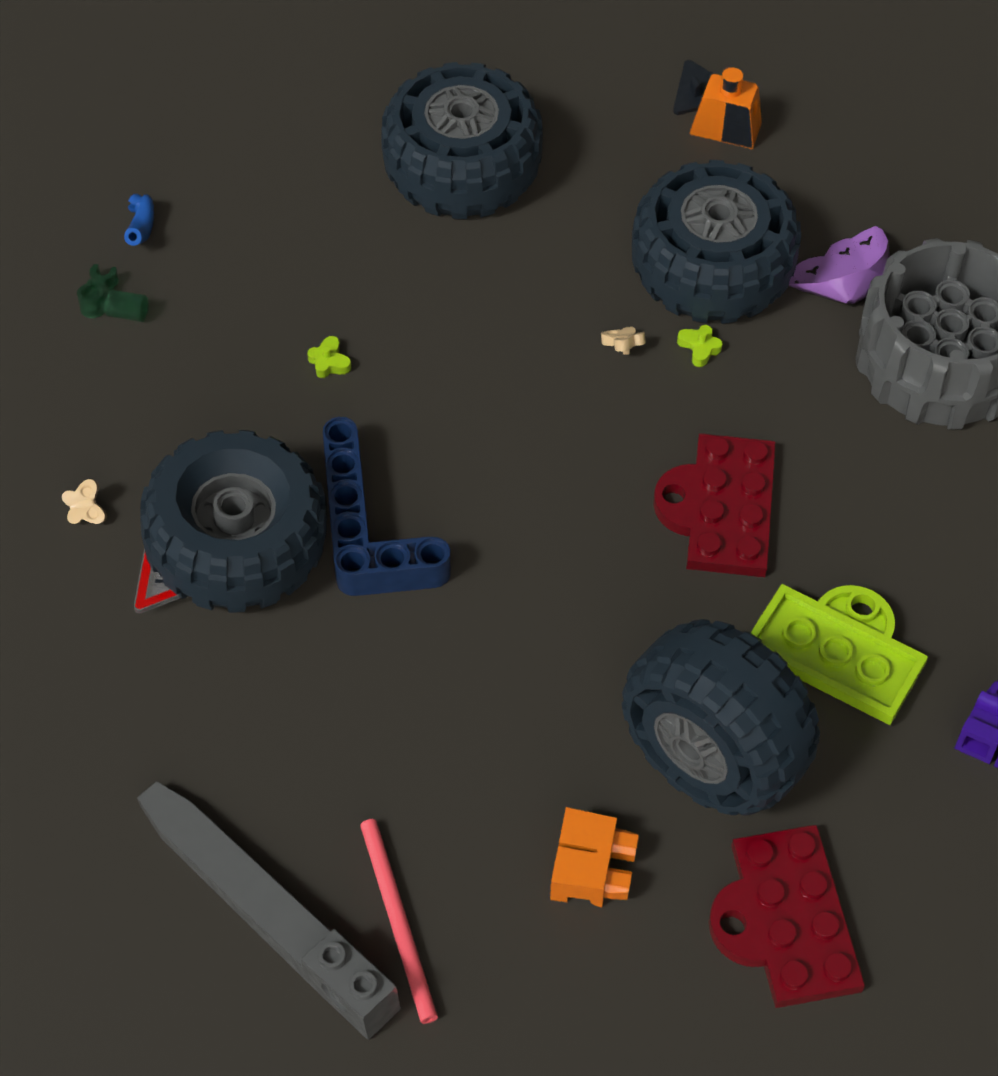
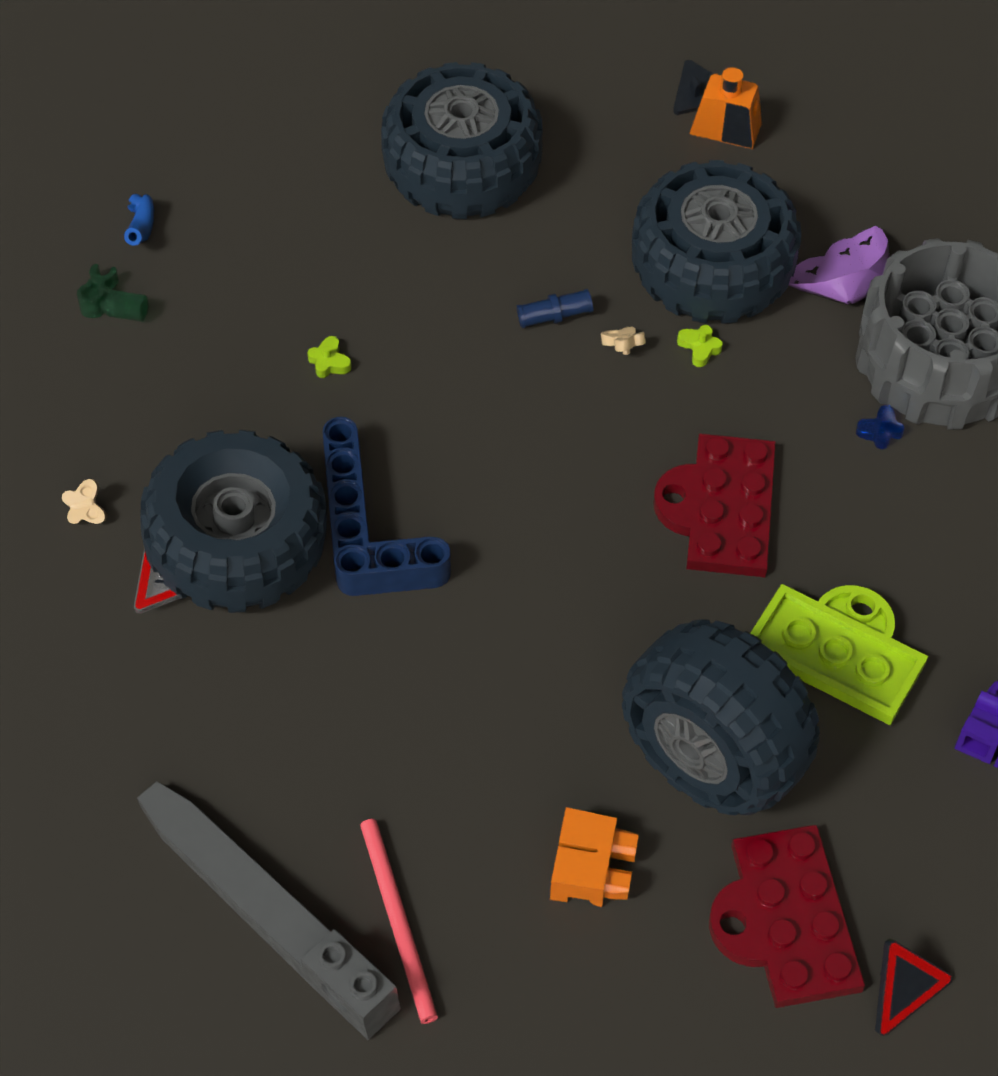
(554, 308): none -> dark blue pin
(881, 428): none -> clear blue piece
(905, 985): none -> piece

